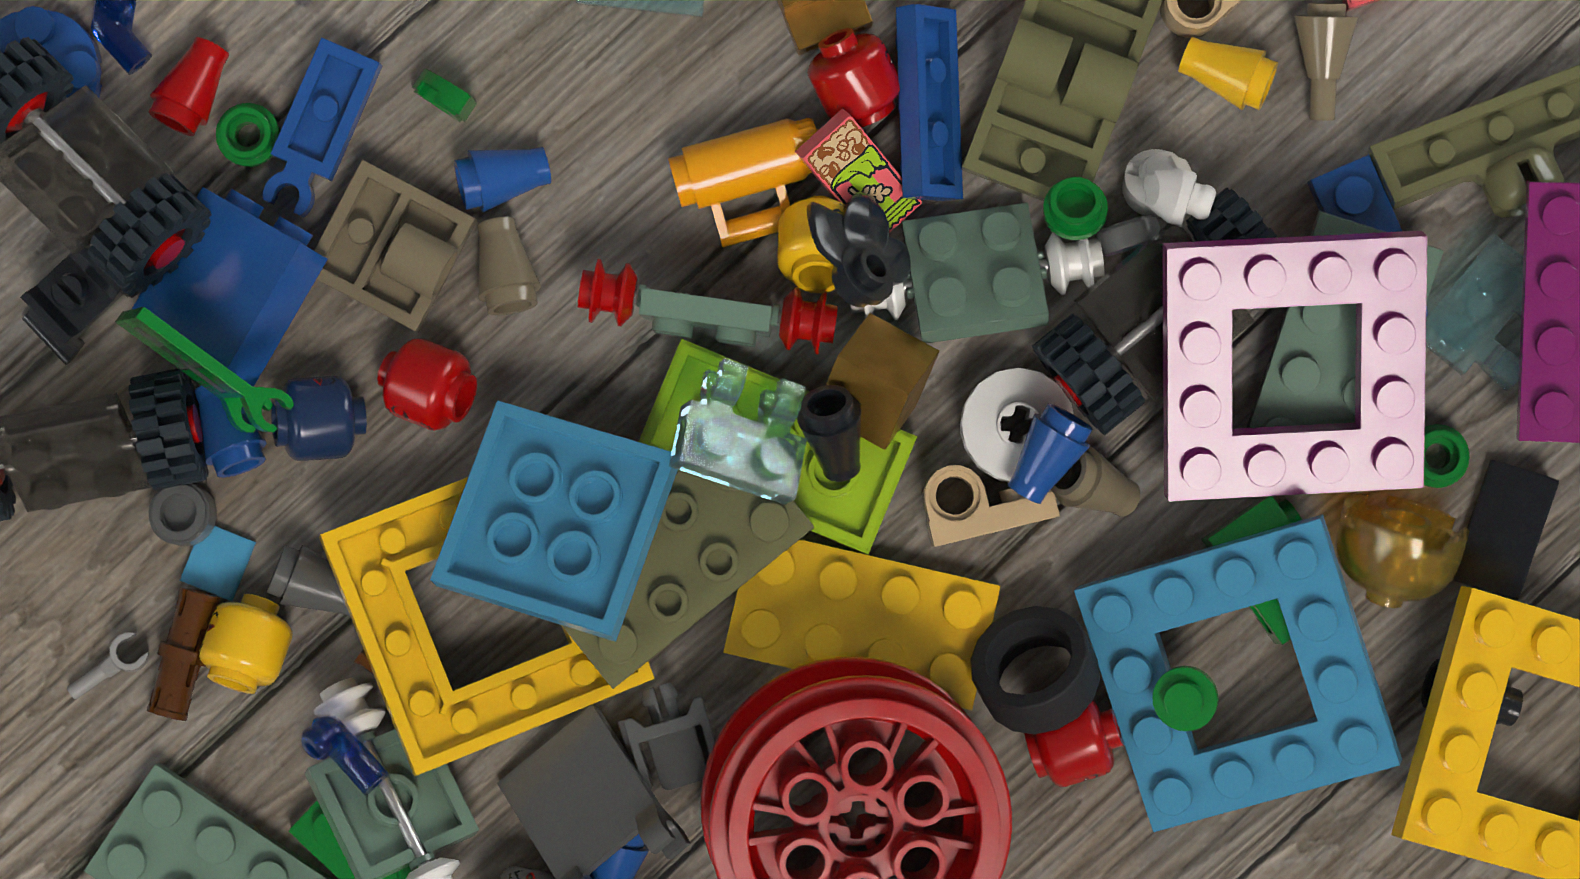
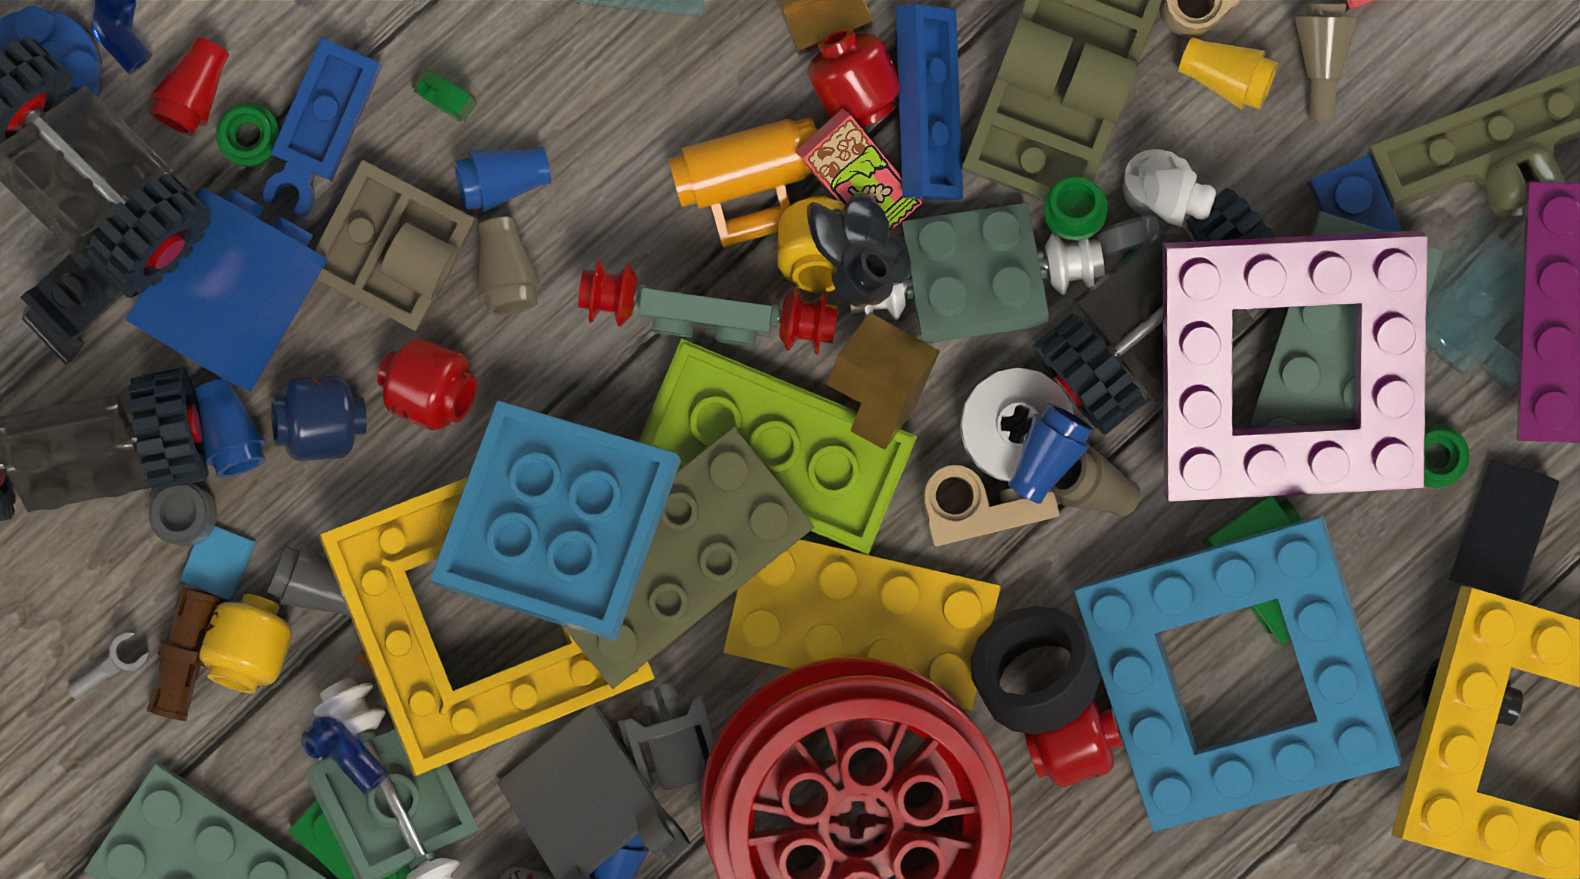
(205, 370): green flag -> none
(737, 450): clear light blue plate -> none
(833, 430): black cone -> none
(1185, 698): green plate -> none
(1399, 549): clear yellow cylinder -> none

